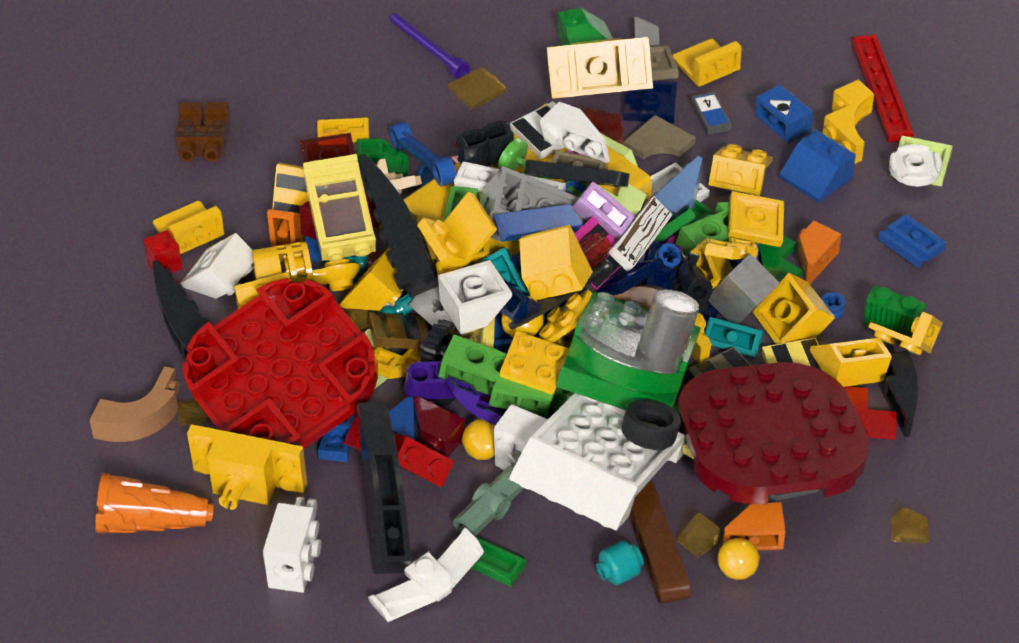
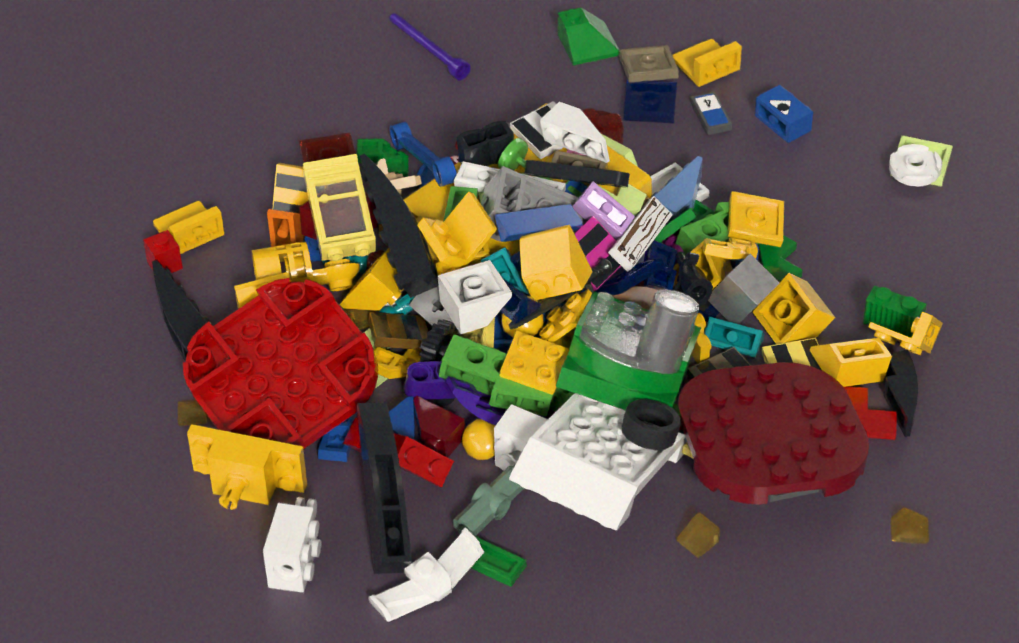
(135, 506): orange cone -> none
(139, 418): medium nougat arch -> none
(203, 135): reddish brown hips -> none
(220, 268): white slope -> none
(356, 126): yellow tile -> none
(477, 88): clear yellow piece -> none
(595, 248): clear red brick -> none
(599, 67): brick -> none
(619, 562): teal head -> none
(645, 29): light grey slope -> none
(658, 546): reddish brown beam -> none
(659, 137): dark tan tile -> none
(673, 250): blue bush -> none
(738, 558): yellow piece -> none
(739, 169): yellow bracket -> none
(760, 525): orange slope -> none
(816, 249): orange slope -> none
(818, 166): blue slope -> none
(835, 303): blue bush -> none
(849, 107): yellow arch -> none
(881, 83): red tile -> none
(912, 241): blue plate -> none

